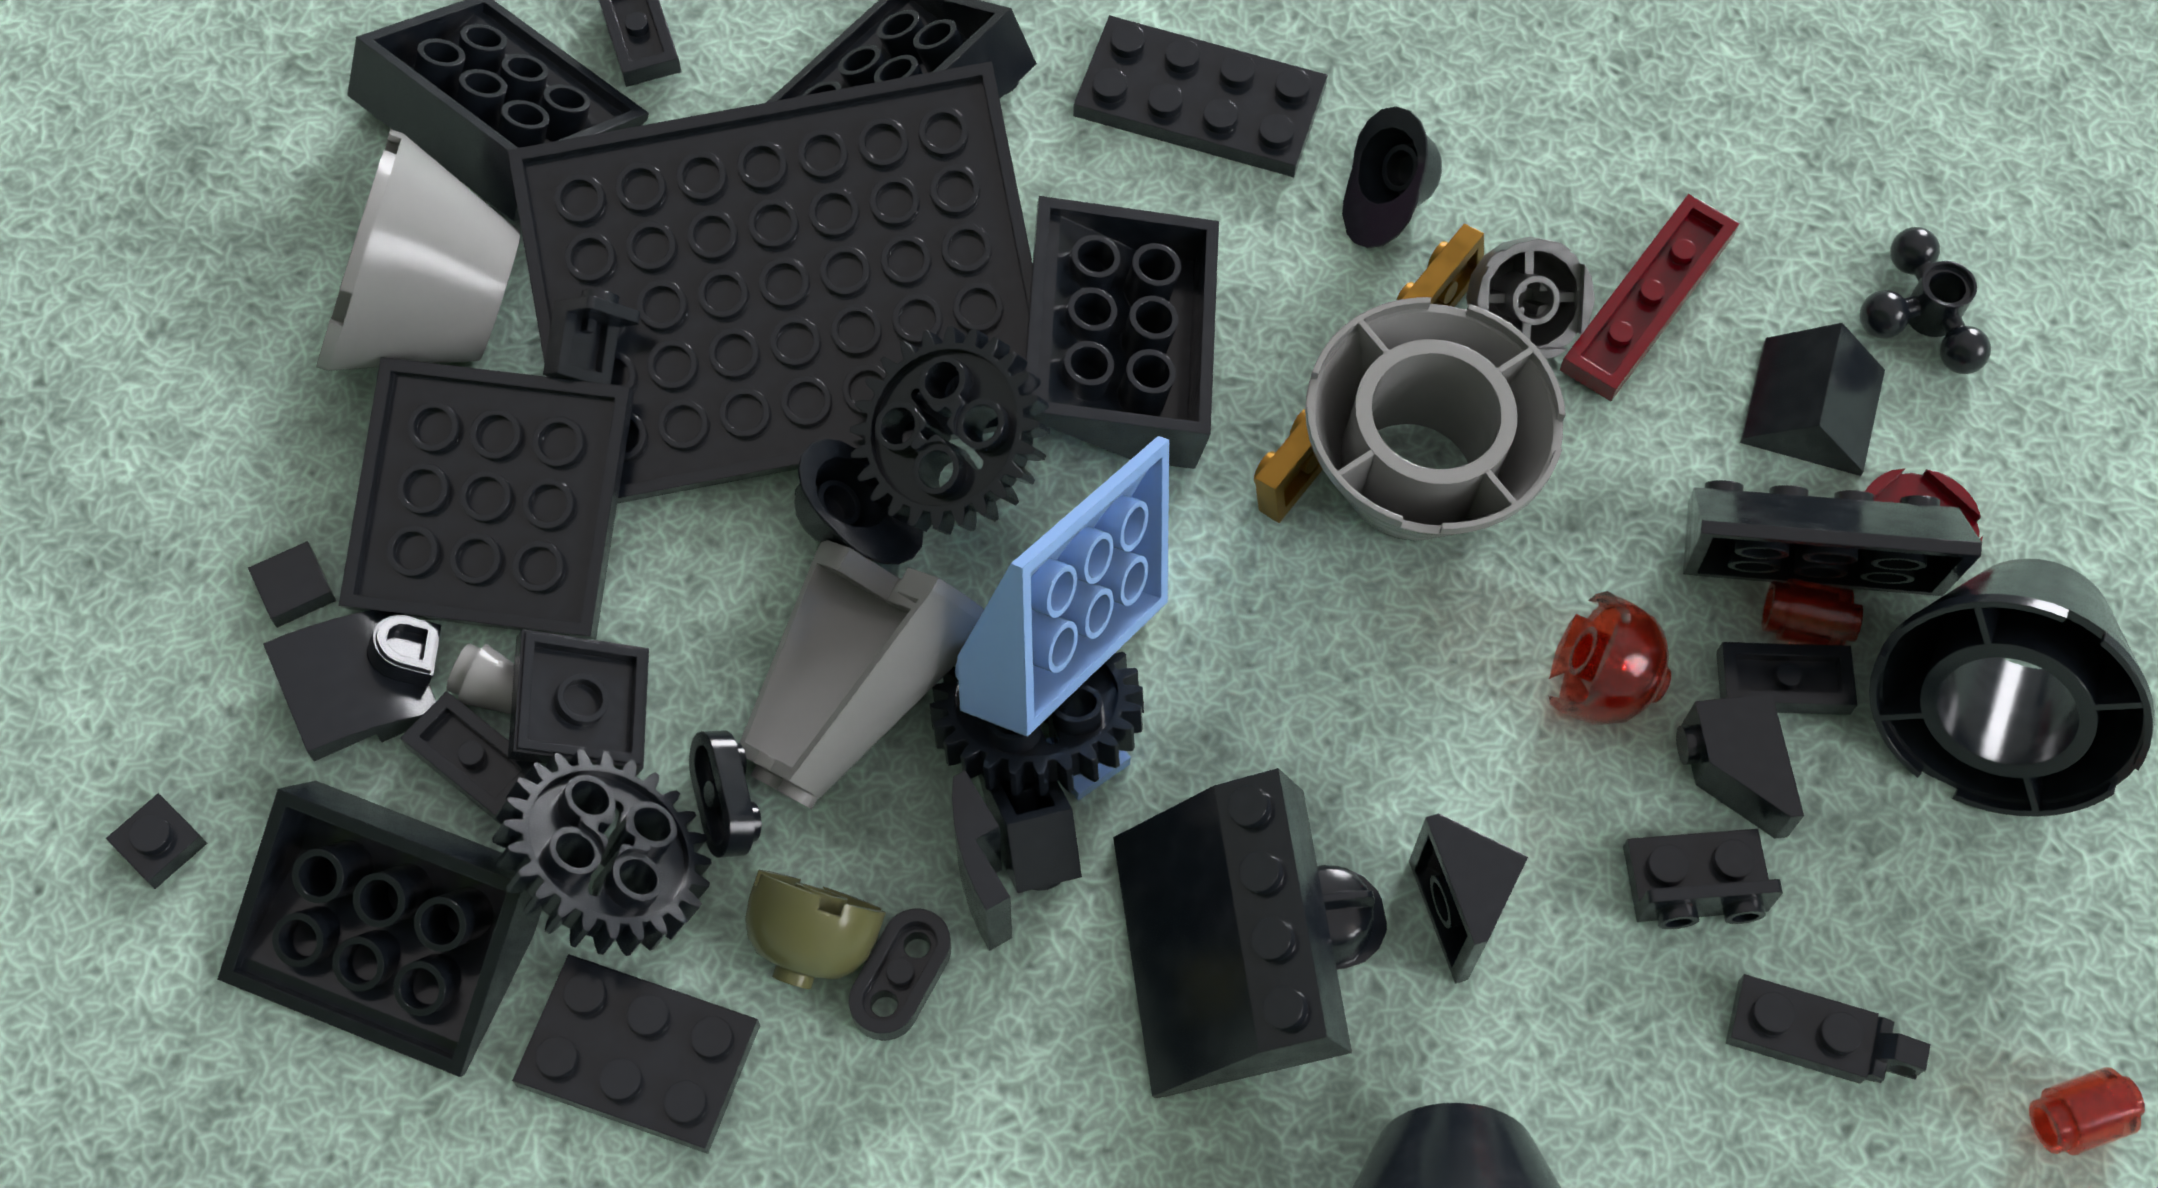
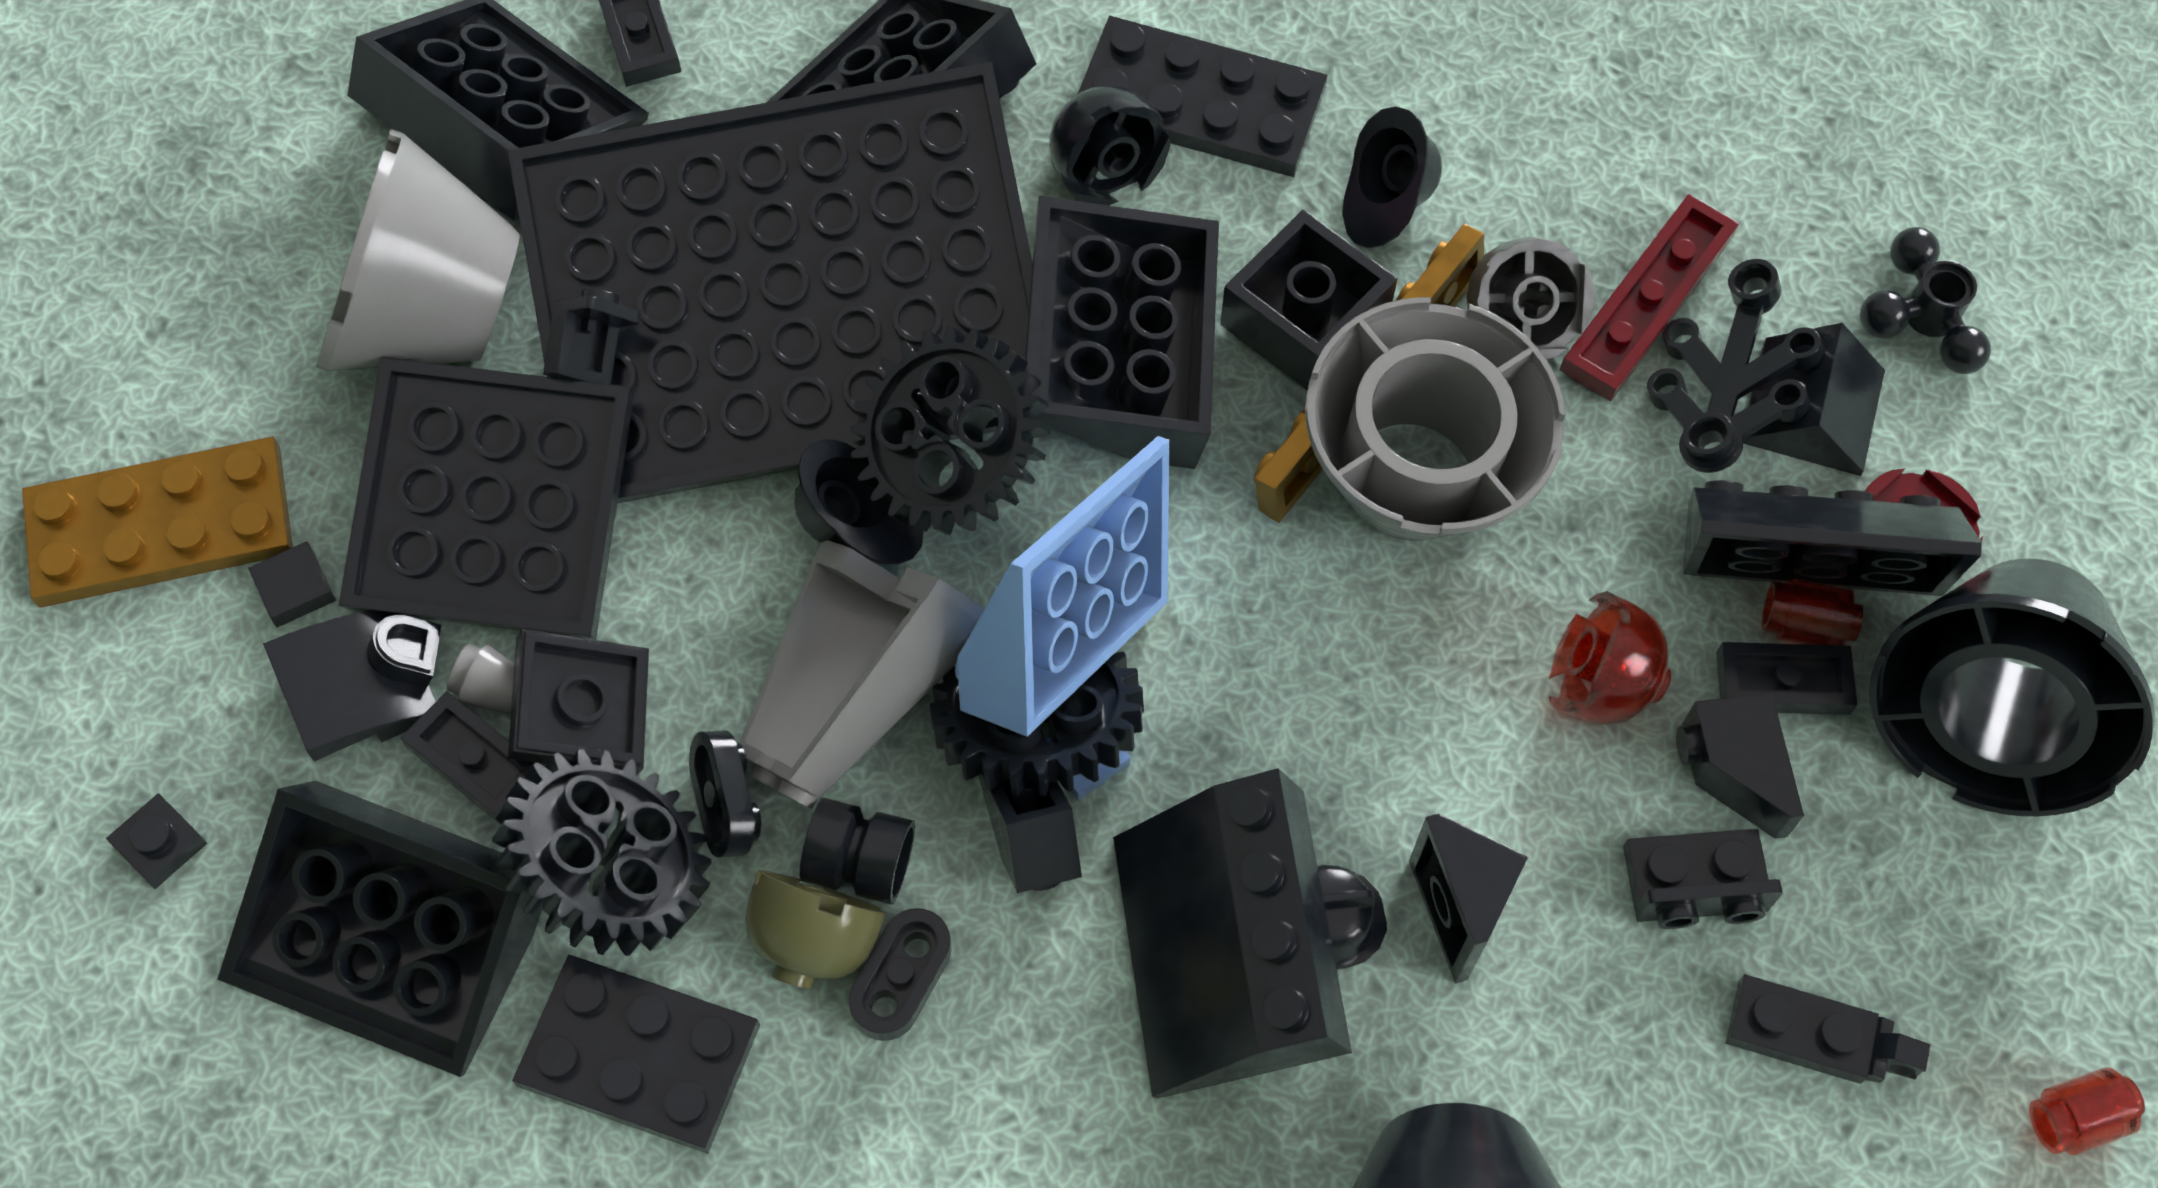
(155, 521): none -> pearl gold plate
(857, 850): none -> black wheel
(979, 861): black slope -> none
(1107, 133): none -> black cylinder
(1302, 294): none -> black brick
(1734, 374): none -> black plant

